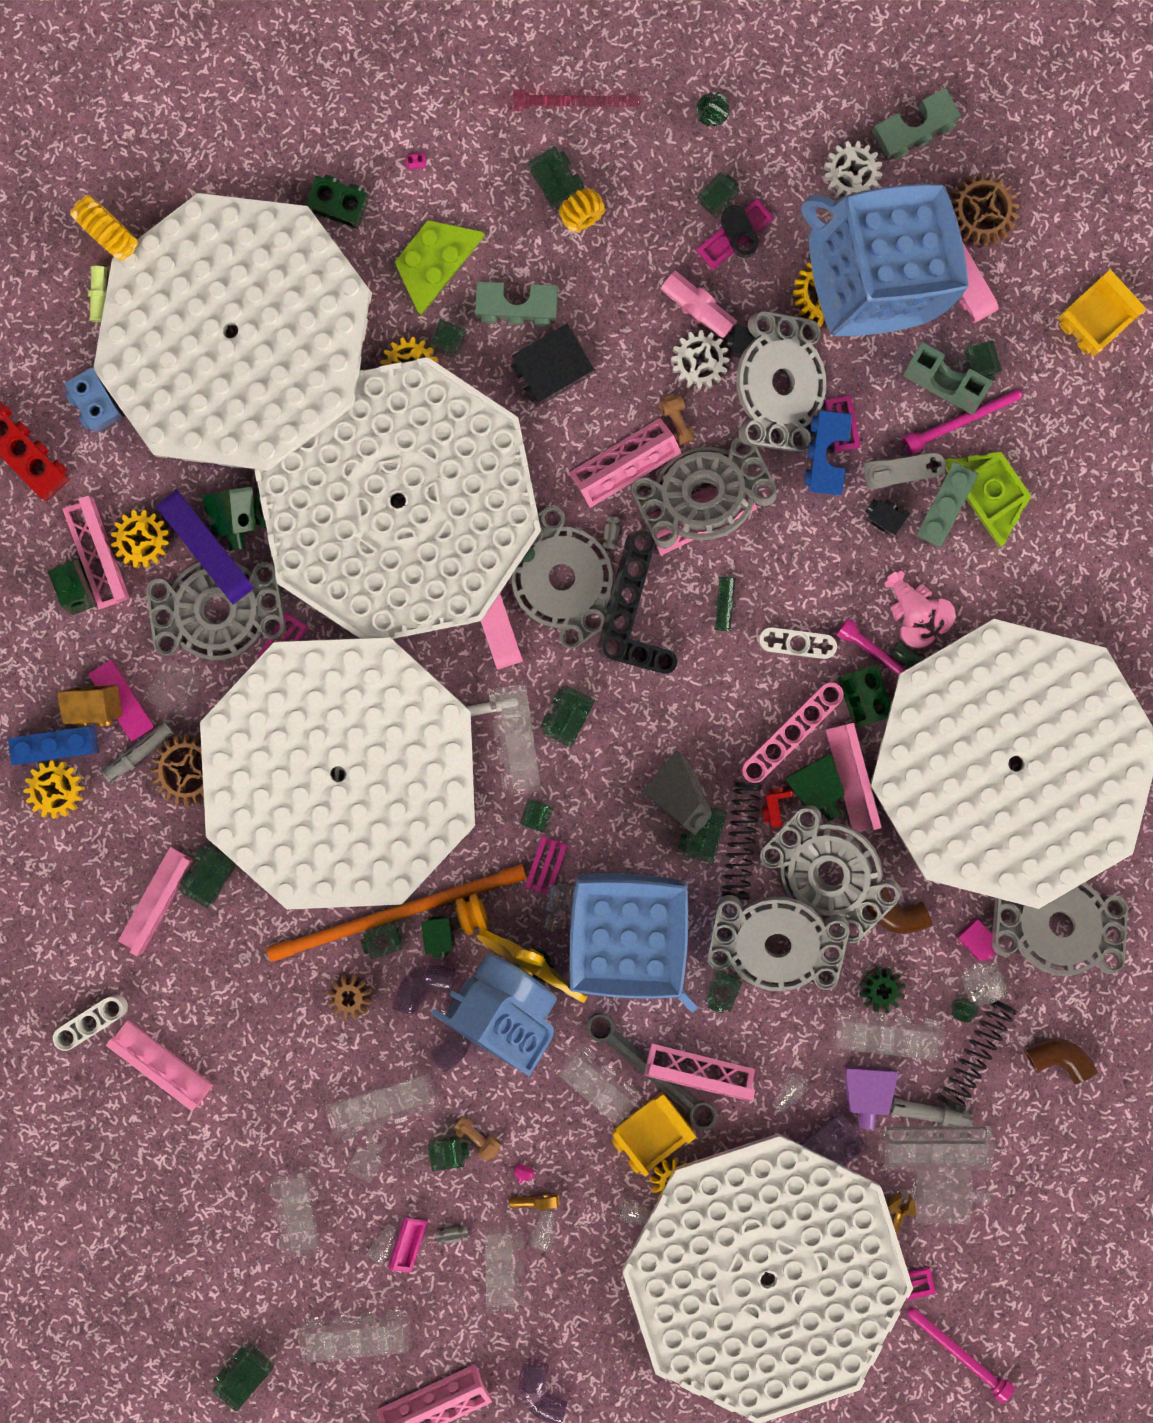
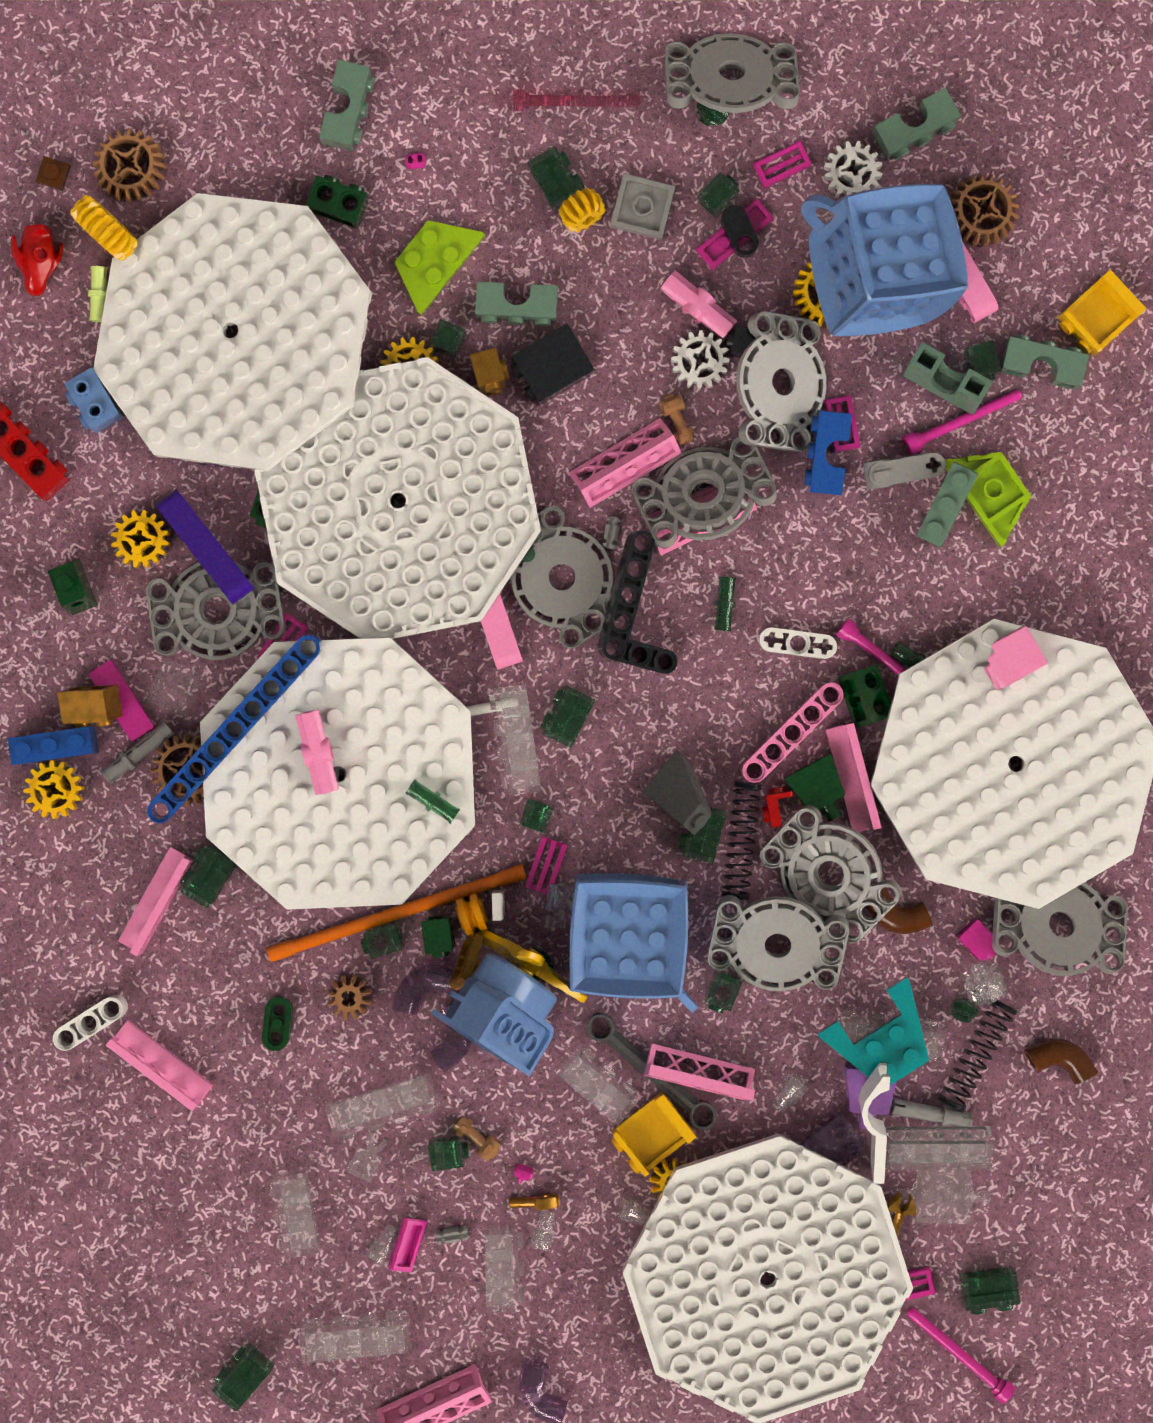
(36, 257): none -> red animal
(53, 173): none -> reddish brown plate
(102, 547): bright pink fence -> none
(123, 173): none -> medium nougat gear
(229, 741): none -> blue beam
(230, 515): dark green torso -> none
(277, 1023): none -> dark green plate
(317, 752): none -> bright pink piece
(343, 128): none -> sand green arch
(432, 801): none -> clear green pin
(467, 961): none -> pearl gold plate
(489, 372): none -> pearl gold brick
(498, 905): none -> white tile
(642, 206): none -> light grey plate
(734, 51): none -> light grey piece
(803, 155): none -> dark pink tile
(876, 1083): none -> white piece
(886, 516): black brick -> none
(887, 981): dark green gear -> none
(896, 1042): none -> teal wing
(918, 610): bright pink animal -> none
(989, 1290): none -> clear green brick
(1014, 658): none -> bright pink piece
(1066, 364): none -> sand green arch

